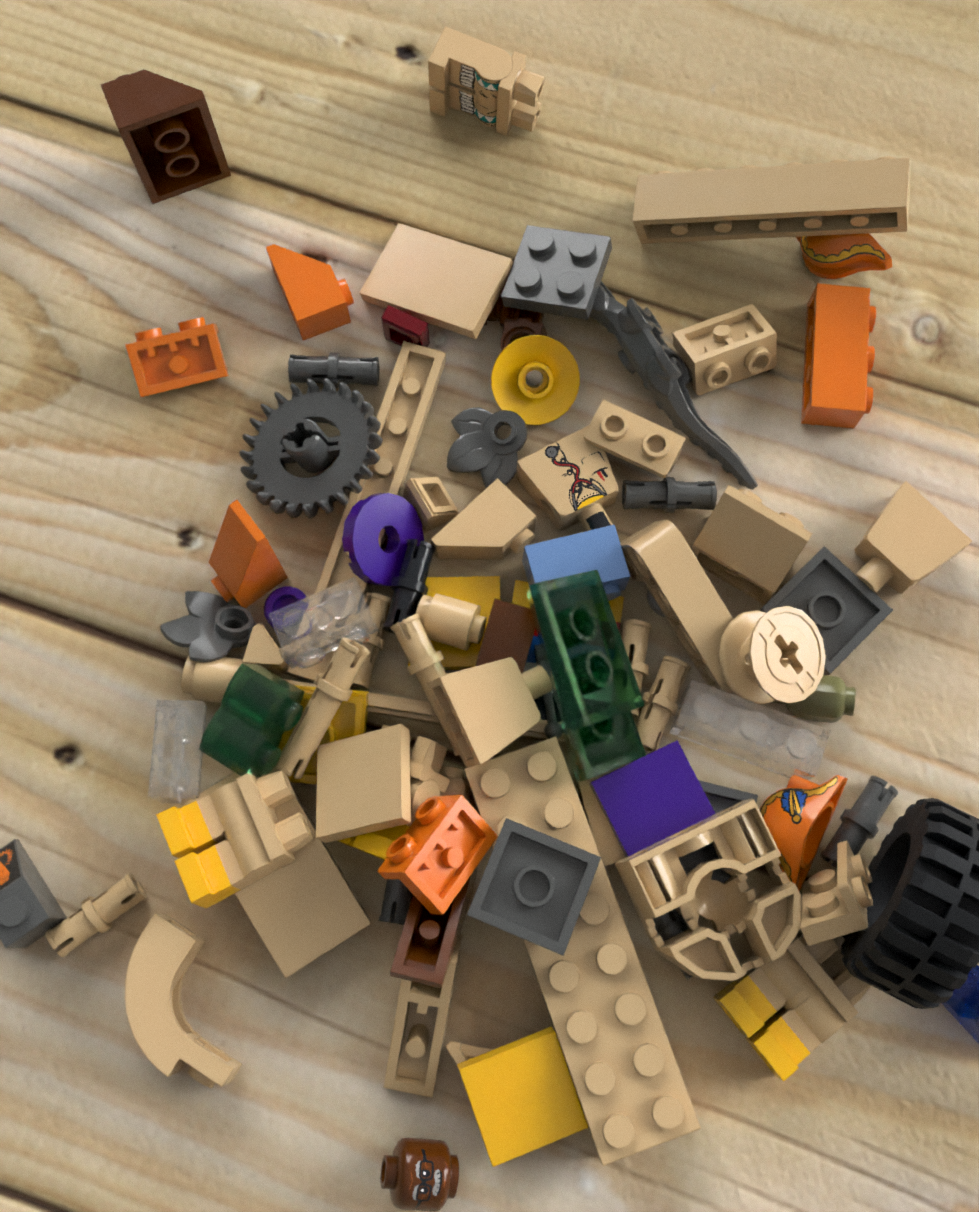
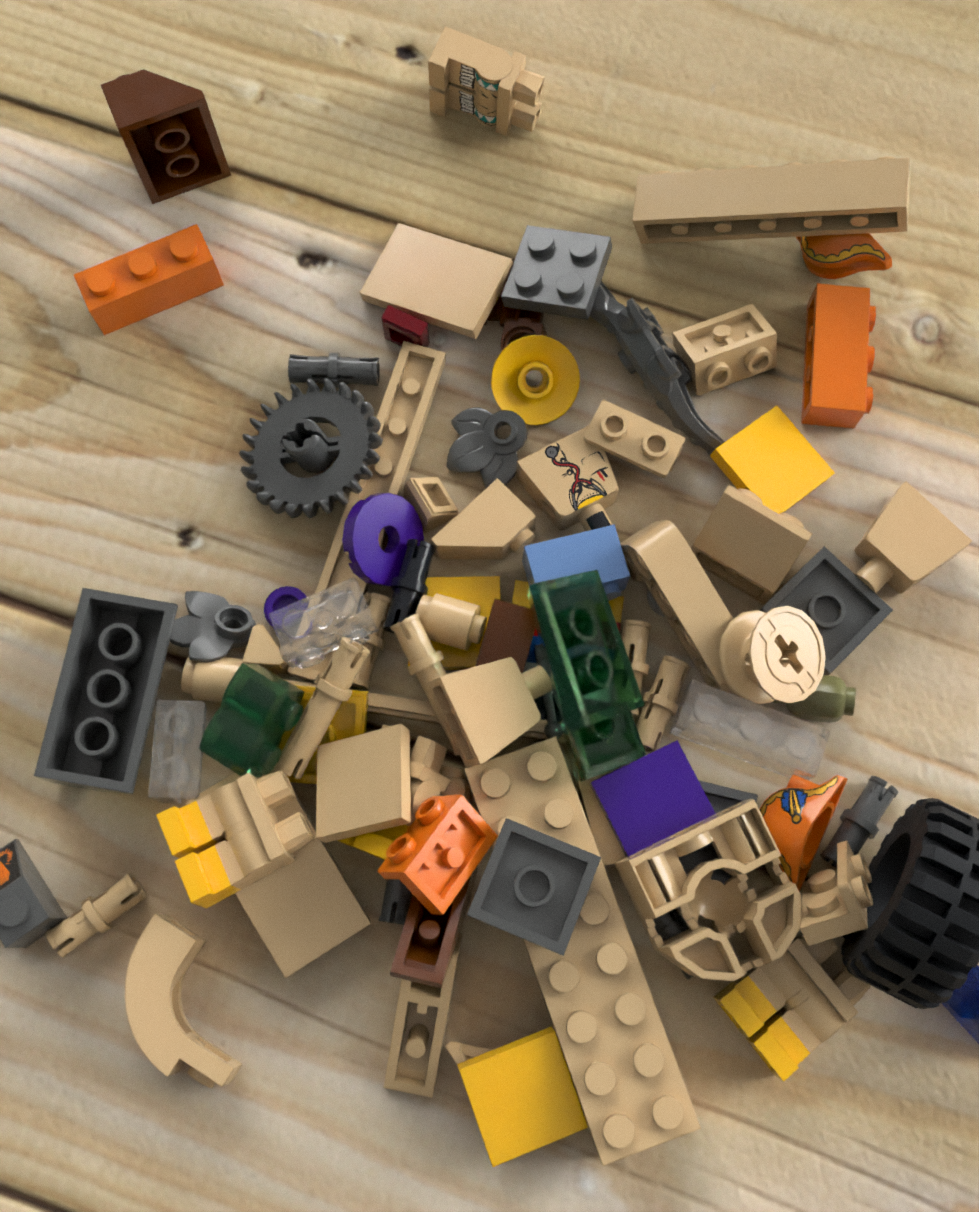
(106, 692): none -> dark grey slope
(149, 279): none -> orange brick
(176, 358): orange bracket -> none
(244, 559): orange slope -> none
(311, 291): orange slope -> none
(420, 1174): reddish brown head -> none
(669, 495): dark grey pin -> none
(772, 461): none -> yellow tile

